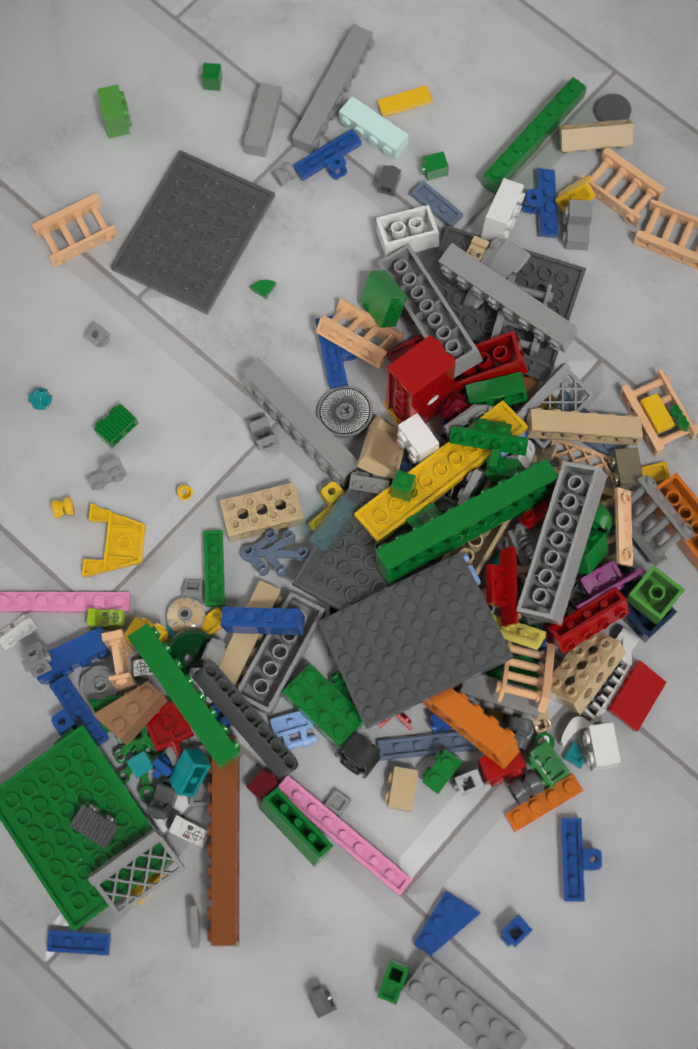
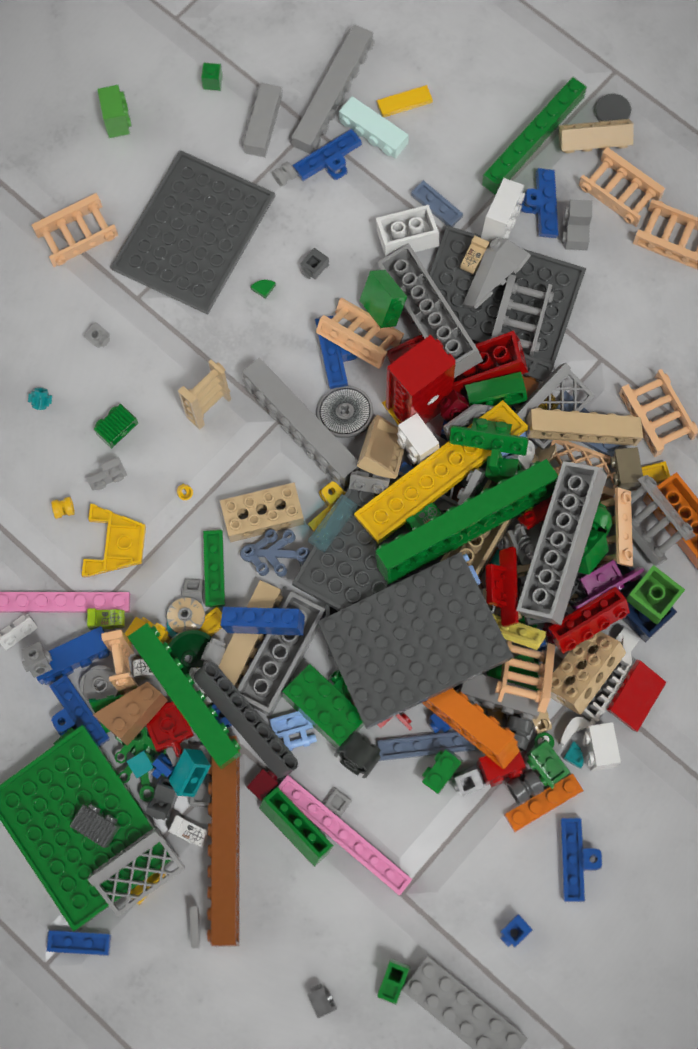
(205, 394): none -> tan fence
(261, 431): brick -> none
(316, 259): none -> dark grey brick
(389, 180): dark grey brick -> none
(402, 789): tan brick -> none
(403, 486): green brick -> none
(434, 166): green brick -> none
(445, 922): blue wing -> none
(508, 298): light grey brick -> none
(577, 191): yellow panel -> none
(657, 413): yellow tile -> none
(682, 422): green piece -> none

